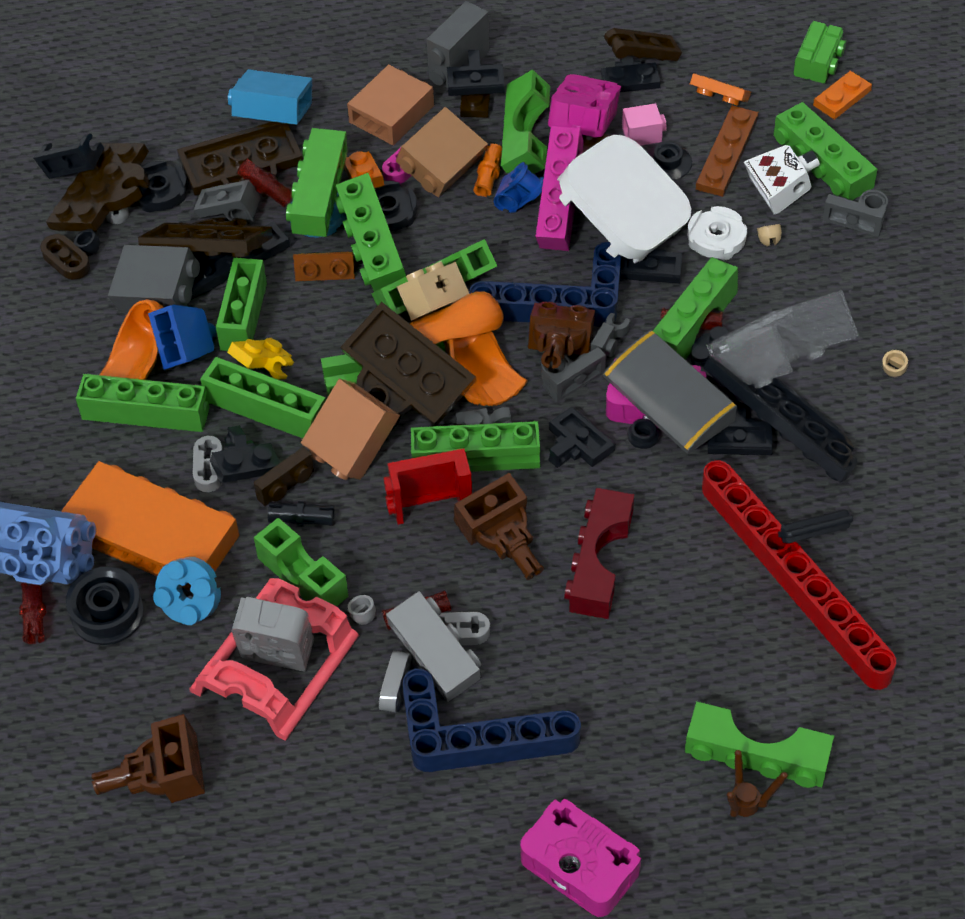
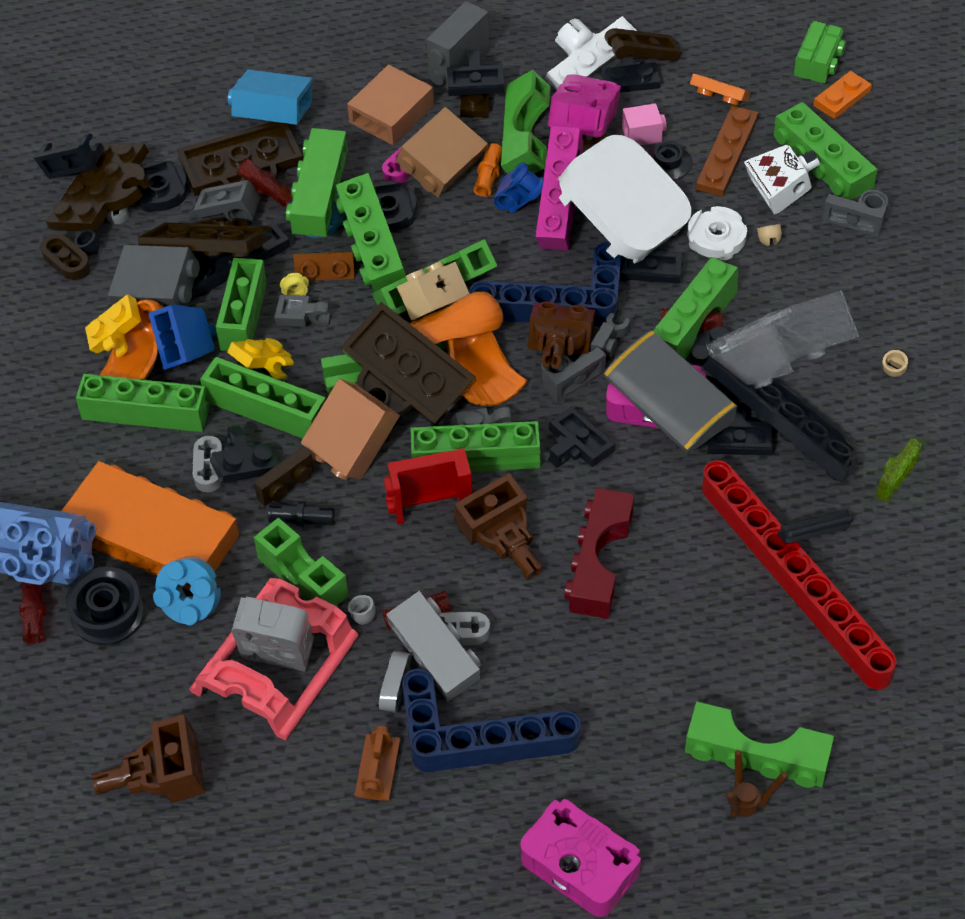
(109, 328): none -> yellow plate
(294, 284): none -> light yellow plate
(296, 310): none -> dark grey plate
(362, 163): orange plate -> none
(377, 765): none -> dark orange hinge
(585, 49): none -> white plate
(643, 426): black plate -> none
(898, 469): none -> clear neon green plate

